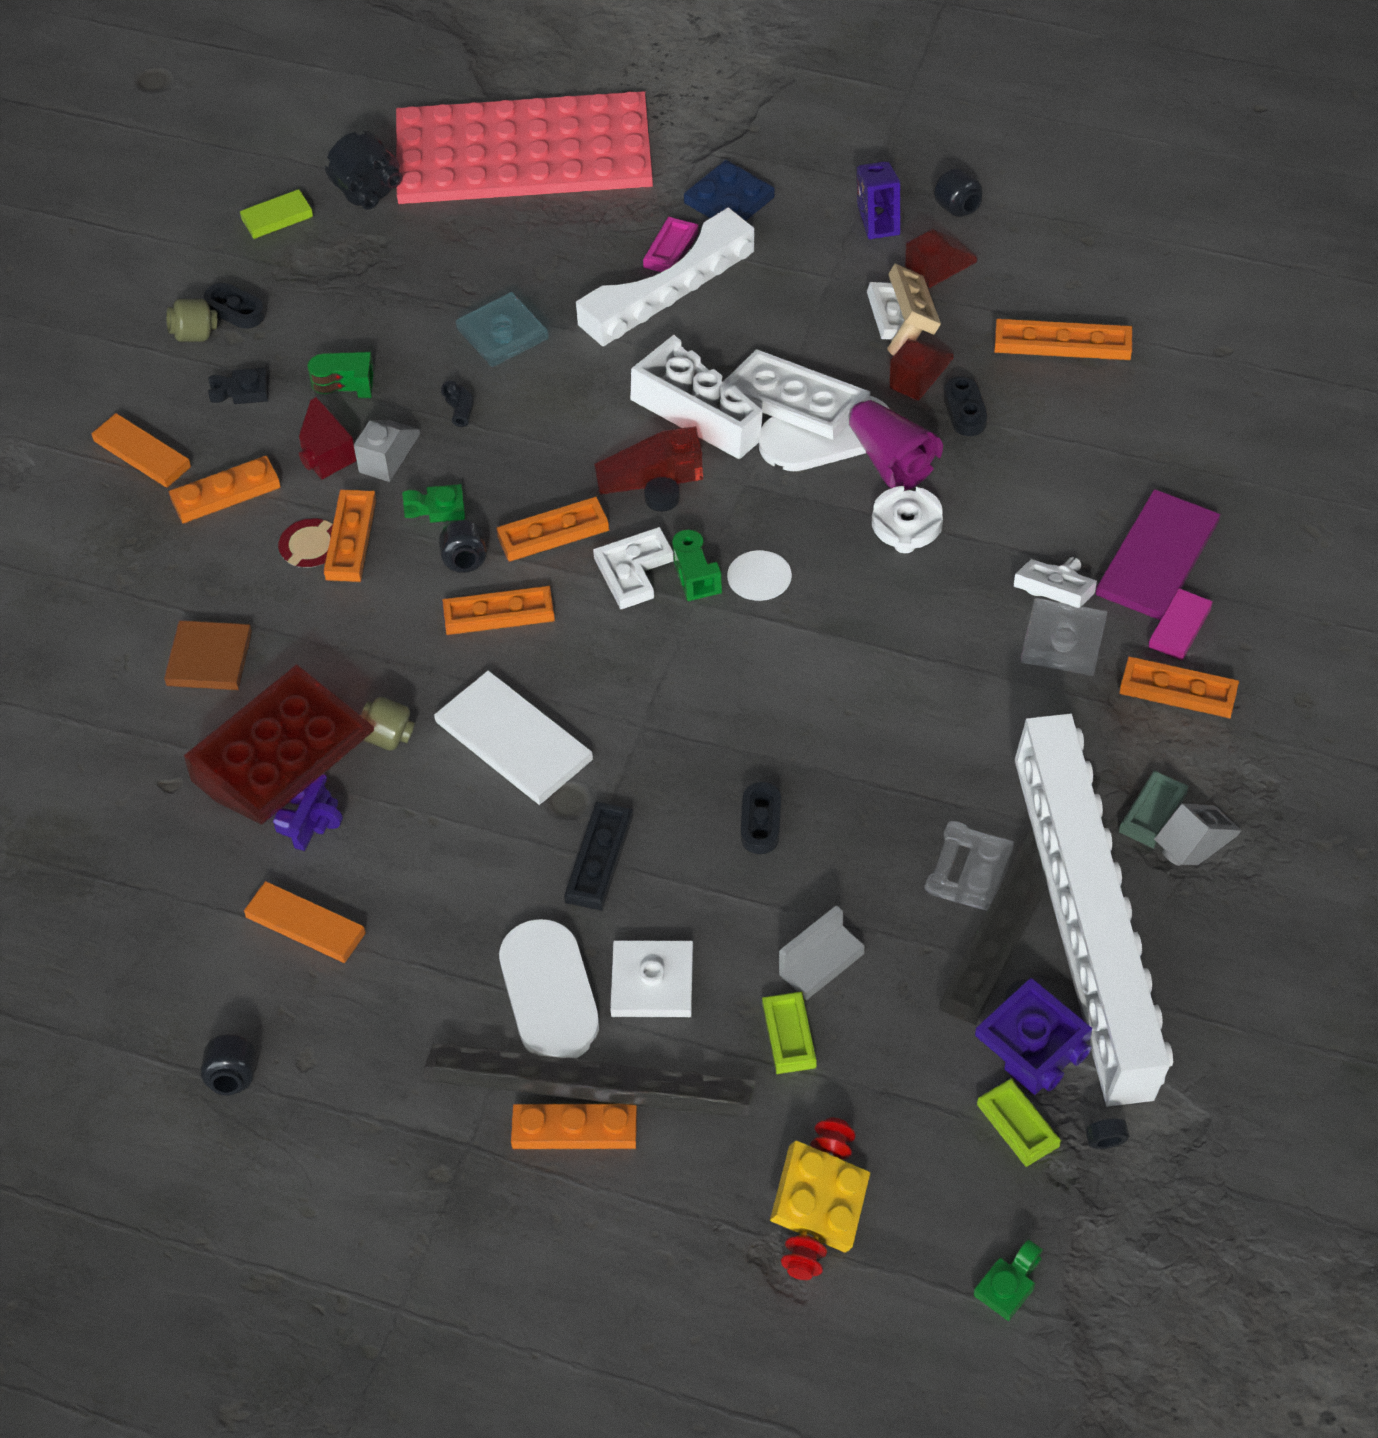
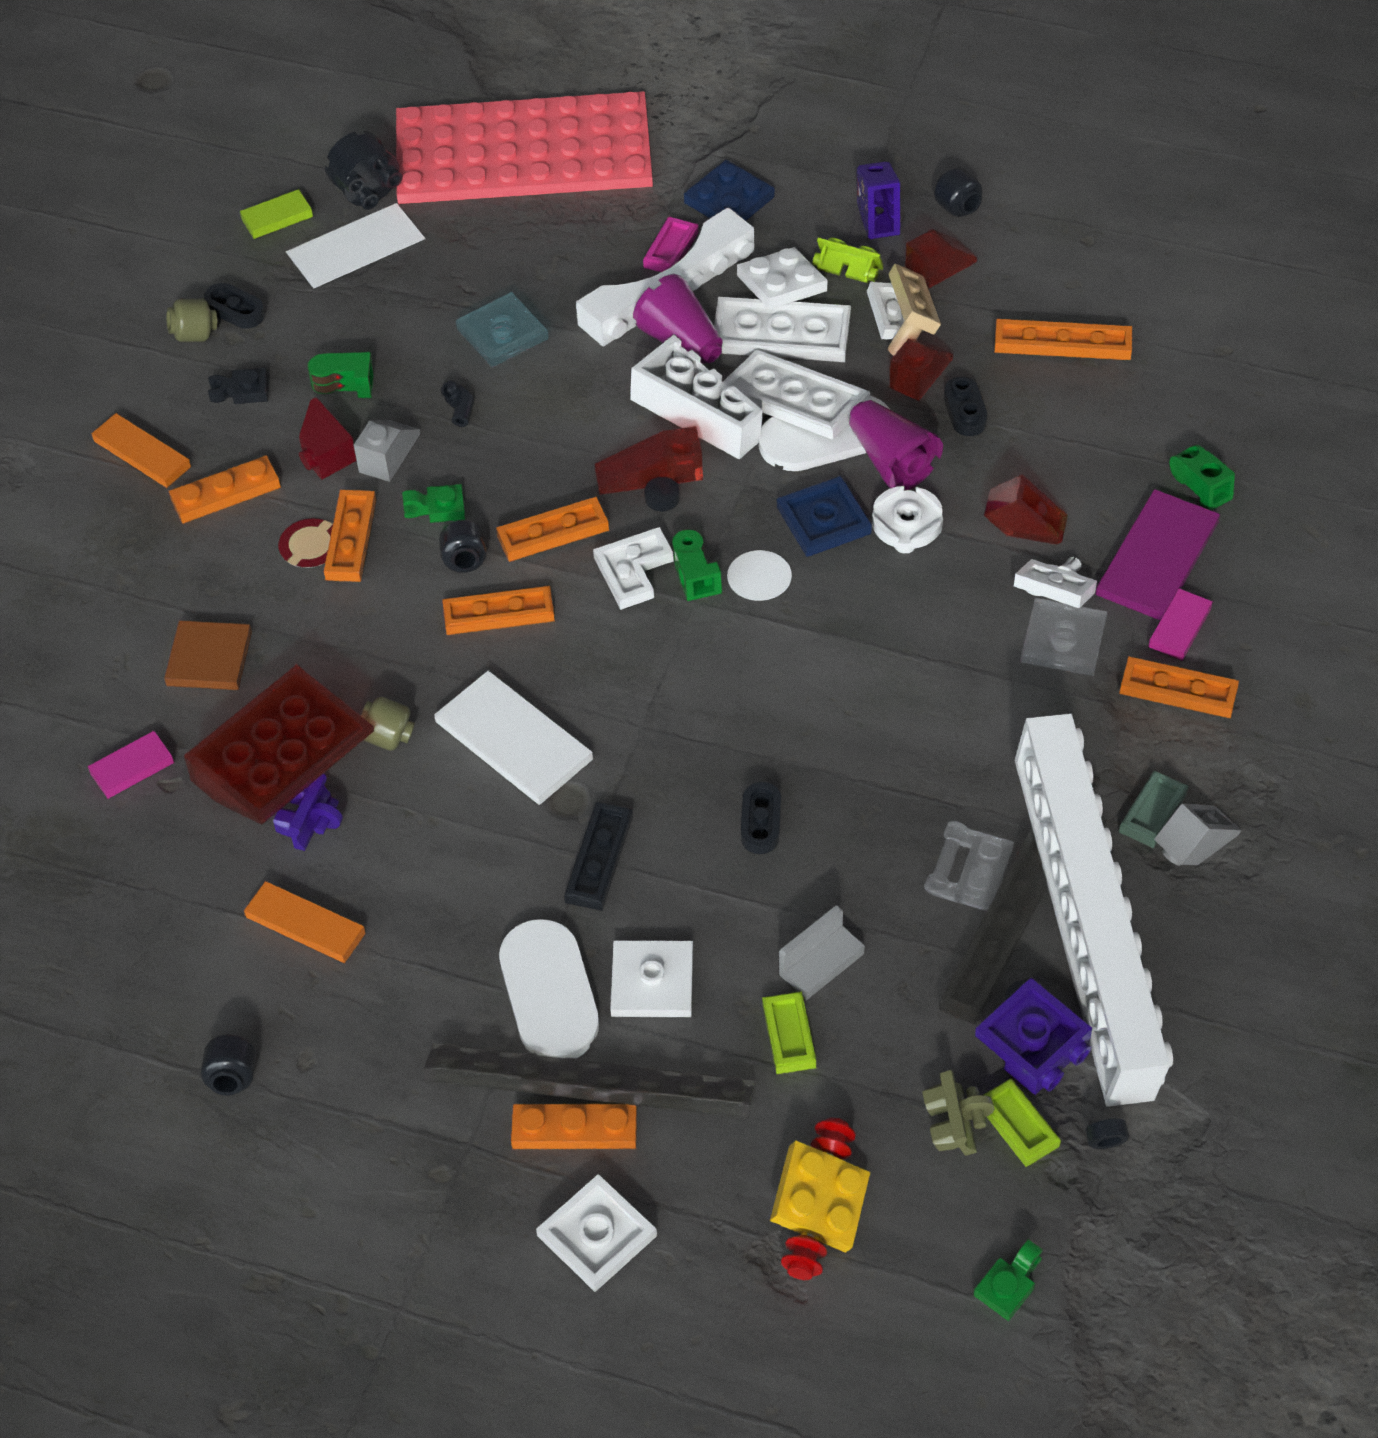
(130, 764): none -> dark pink tile
(355, 245): none -> white sticker
(596, 1232): none -> white plate
(677, 312): none -> magenta cone
(781, 277): none -> white plate
(785, 331): none -> white tile
(824, 516): none -> dark blue plate
(860, 261): none -> lime hinge
(951, 1098): none -> olive hips
(1025, 512): none -> clear red slope
(1204, 476): none -> green leg

